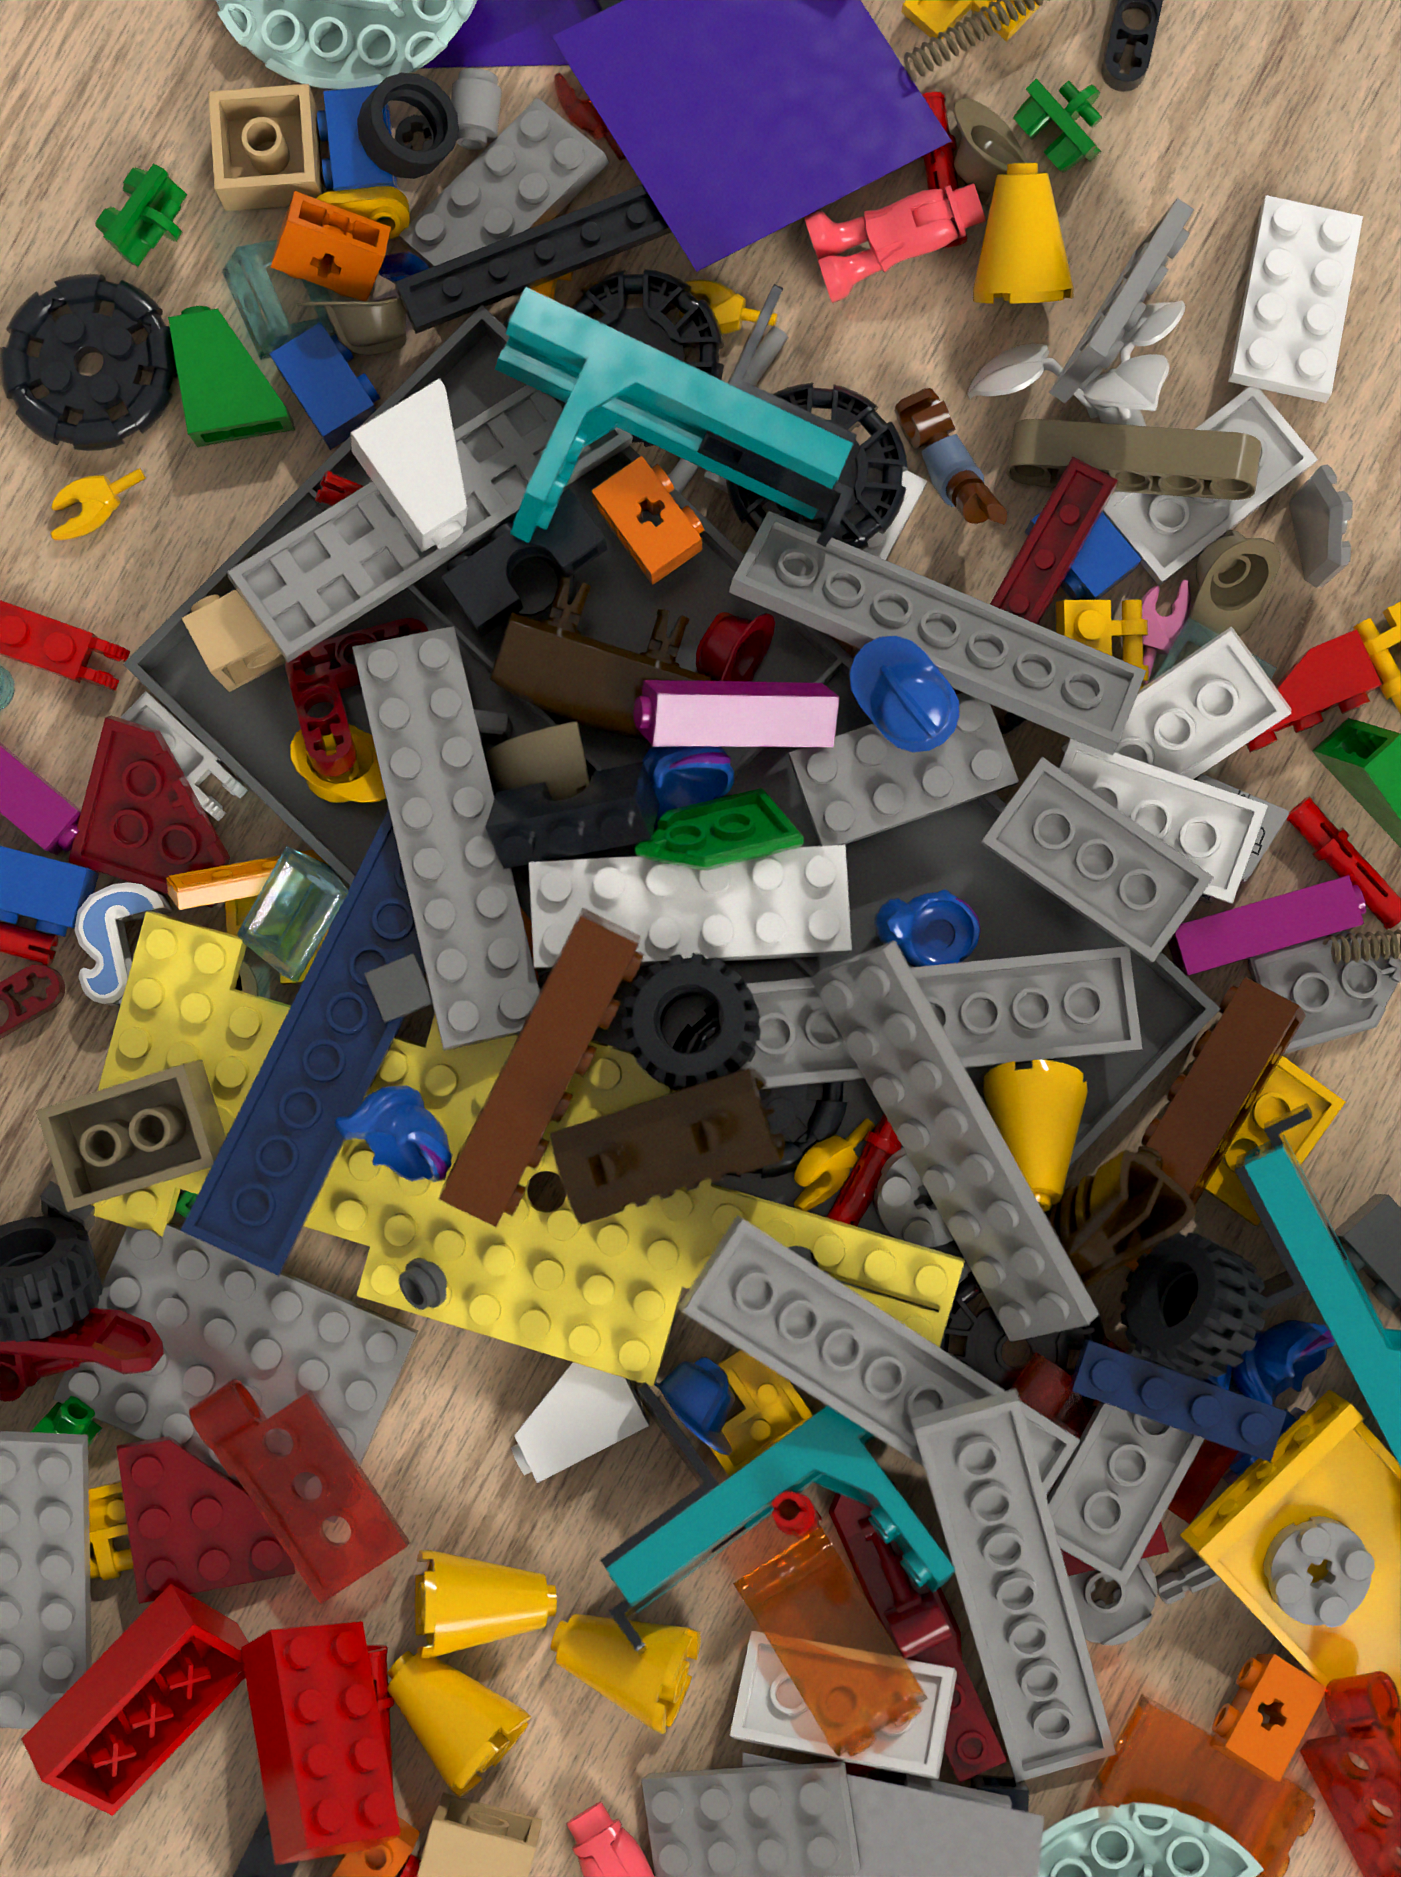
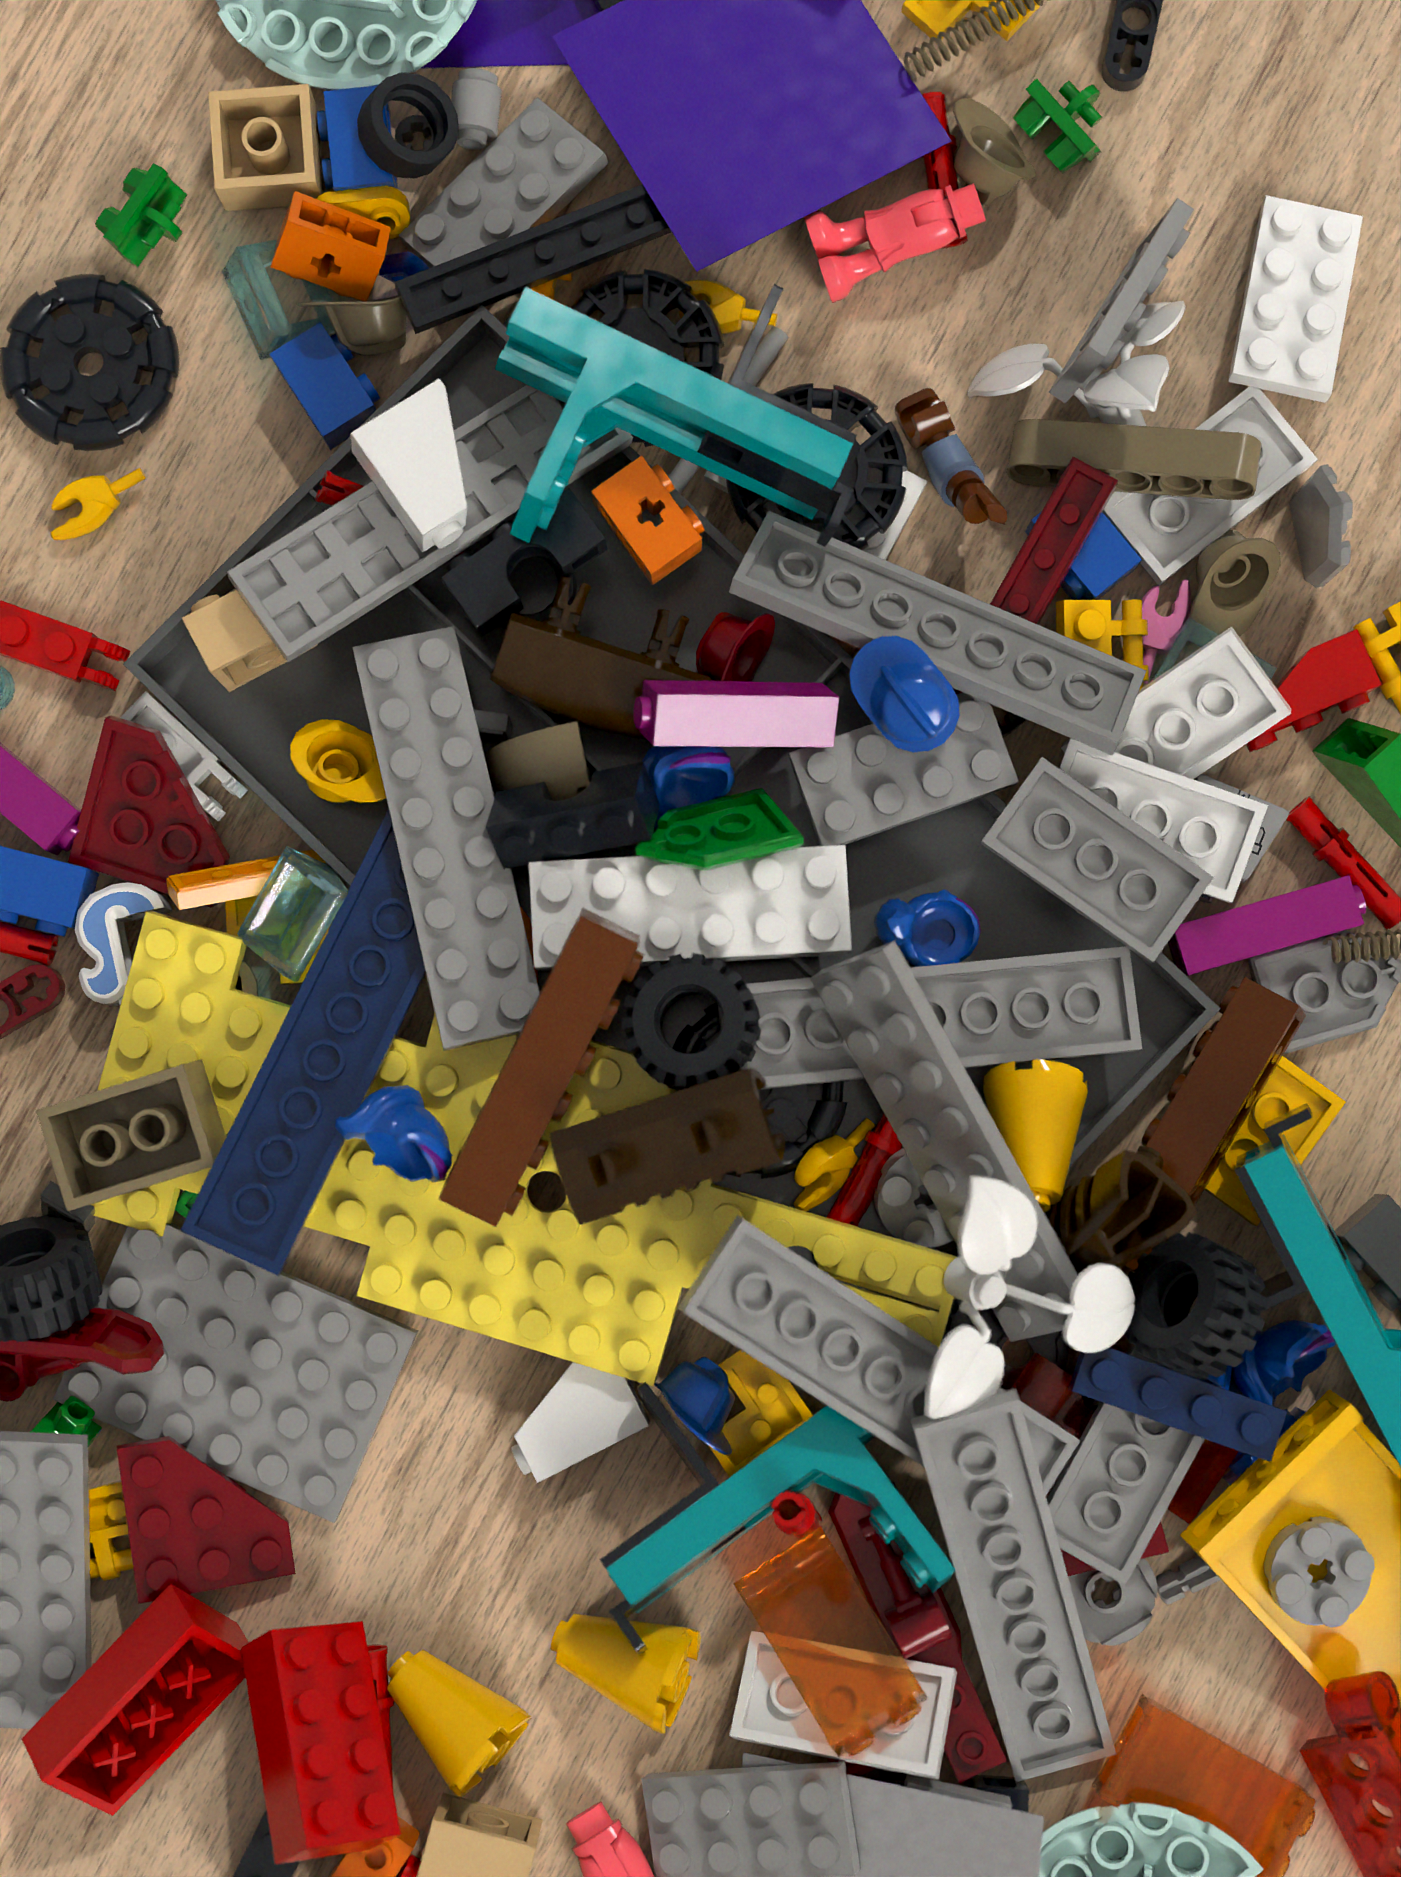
(220, 382): green slope -> none
(237, 1433): clear red hinge -> none
(326, 686): dark red beam -> none
(399, 988): dark grey tile -> none
(423, 1284): dark grey plate -> none
(476, 1602): yellow cone -> none
(584, 114): clear red hand -> none
(994, 1228): none -> white plant
(1023, 242): yellow cone -> none
(1289, 1701): orange brick -> none

